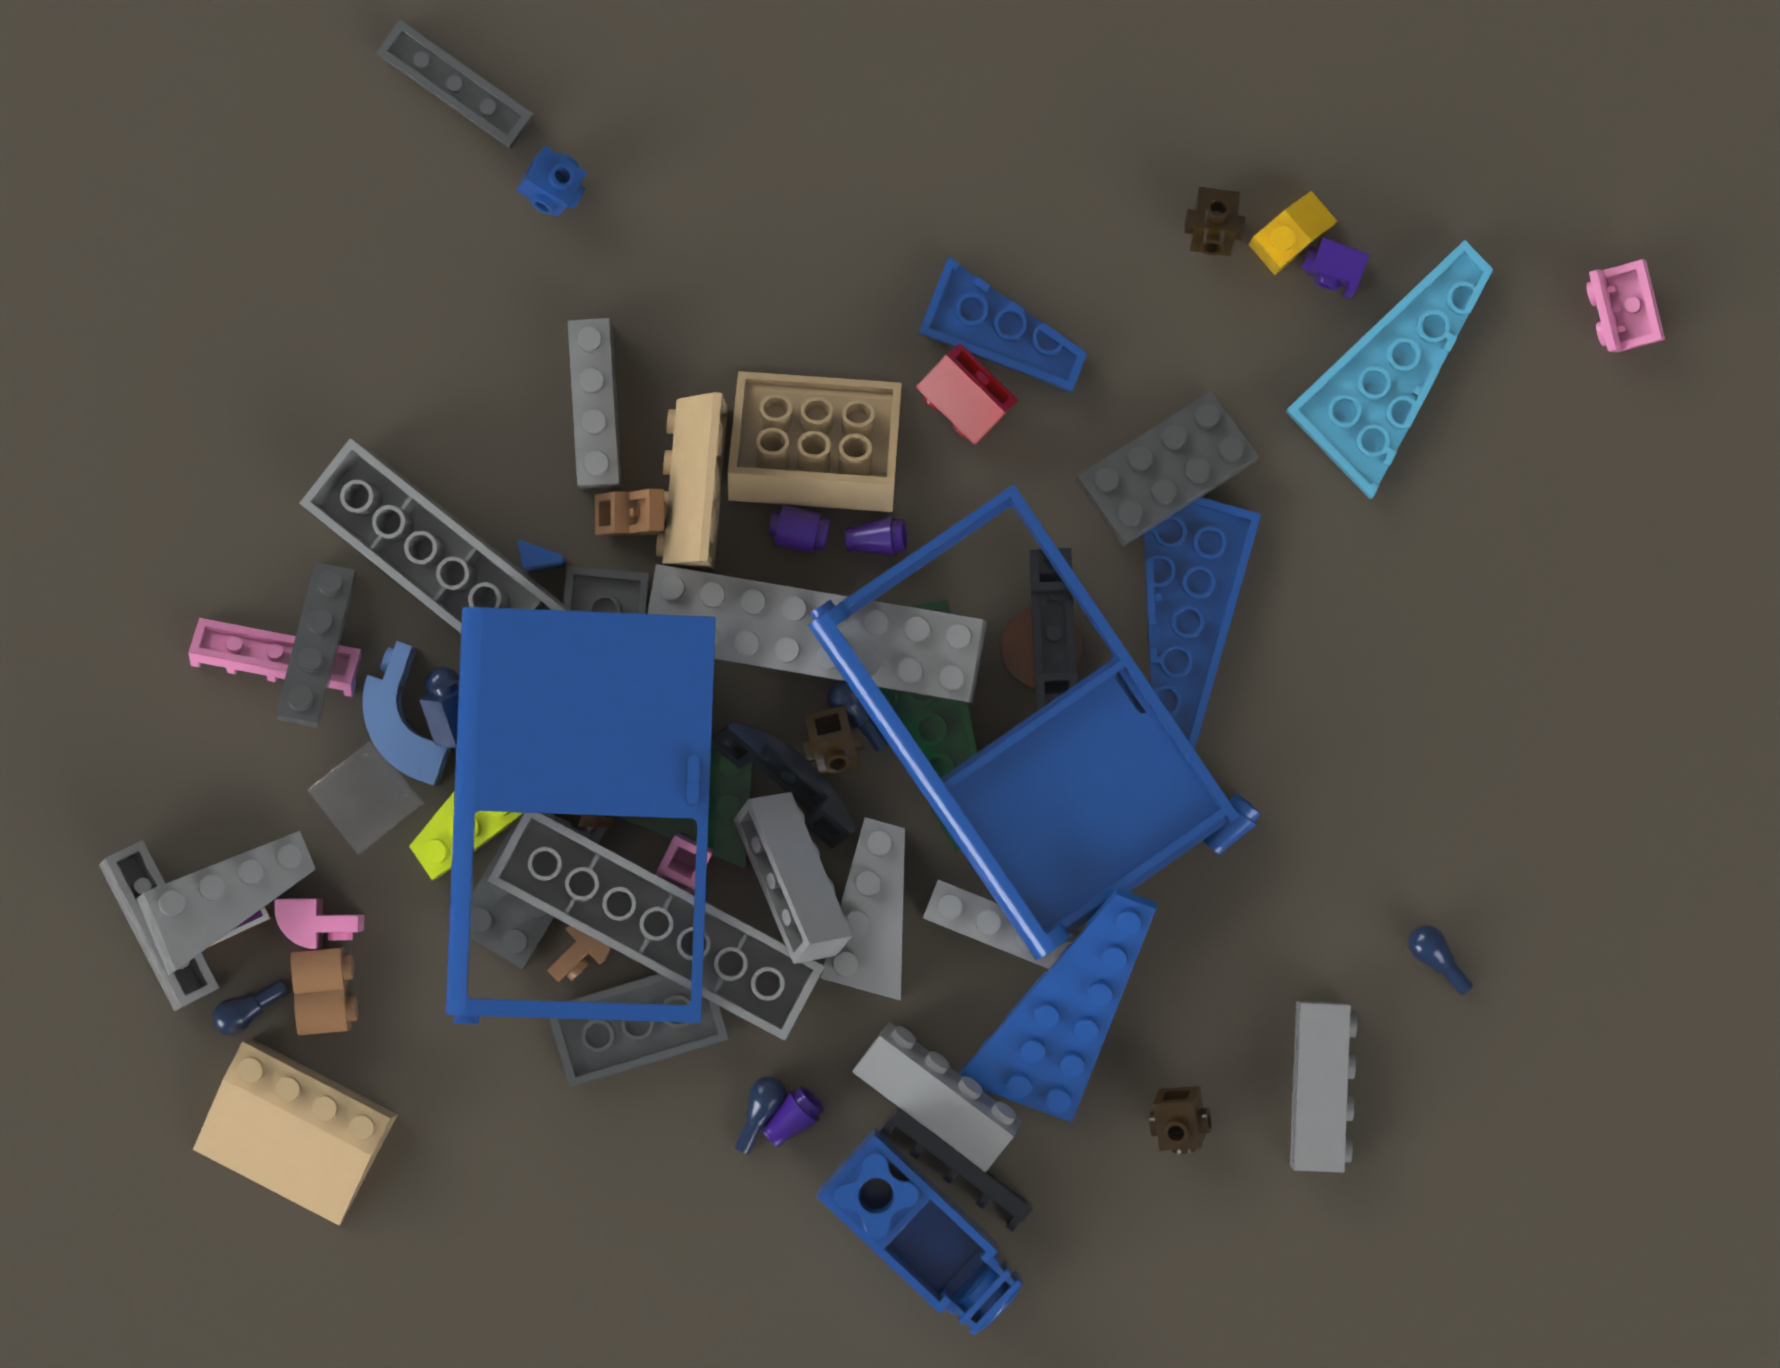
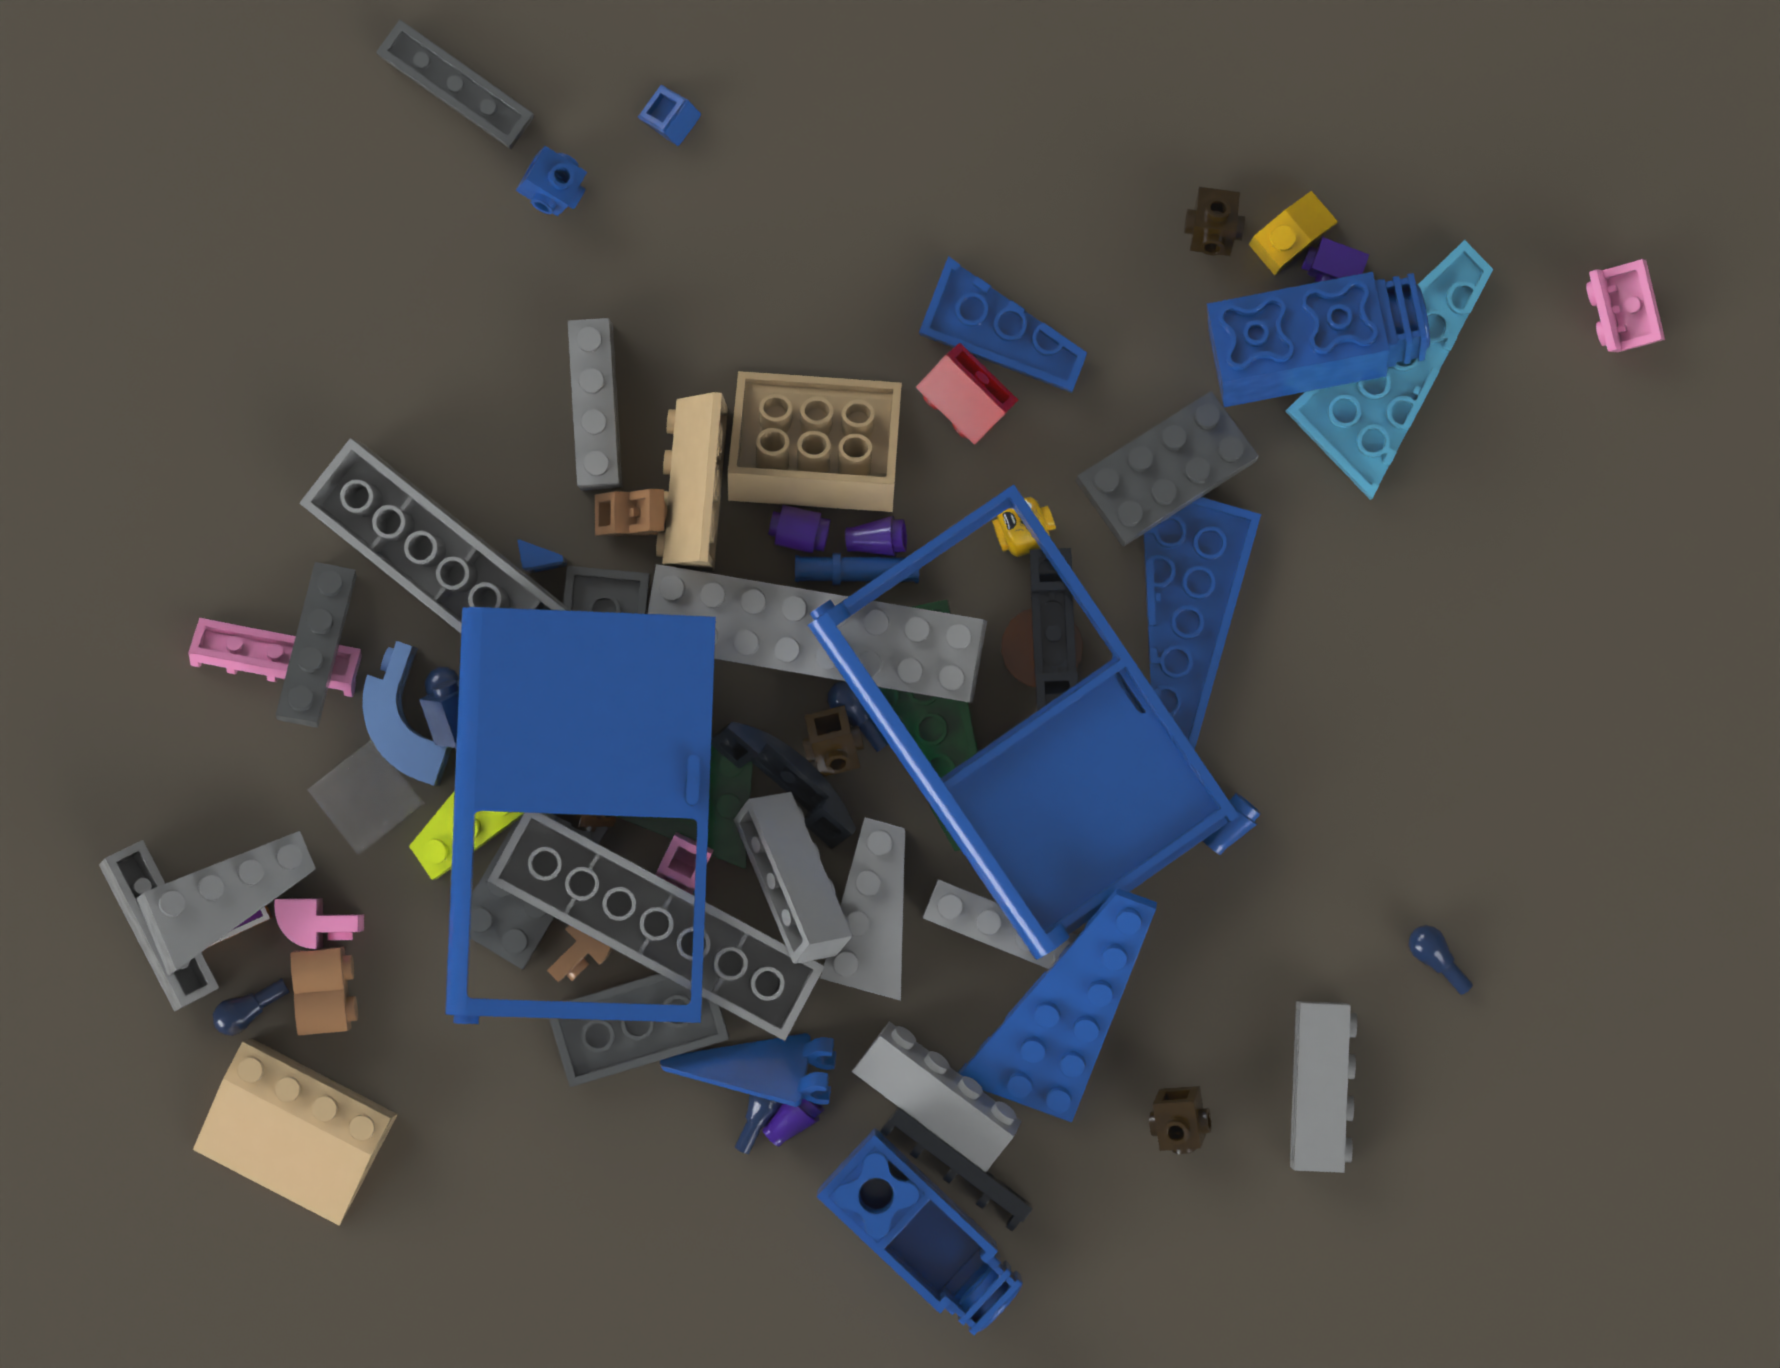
(670, 115): none -> blue slope
(764, 1068): none -> blue flag
(845, 568): none -> blue pin
(1013, 533): none -> yellow head
(1315, 336): none -> blue piece

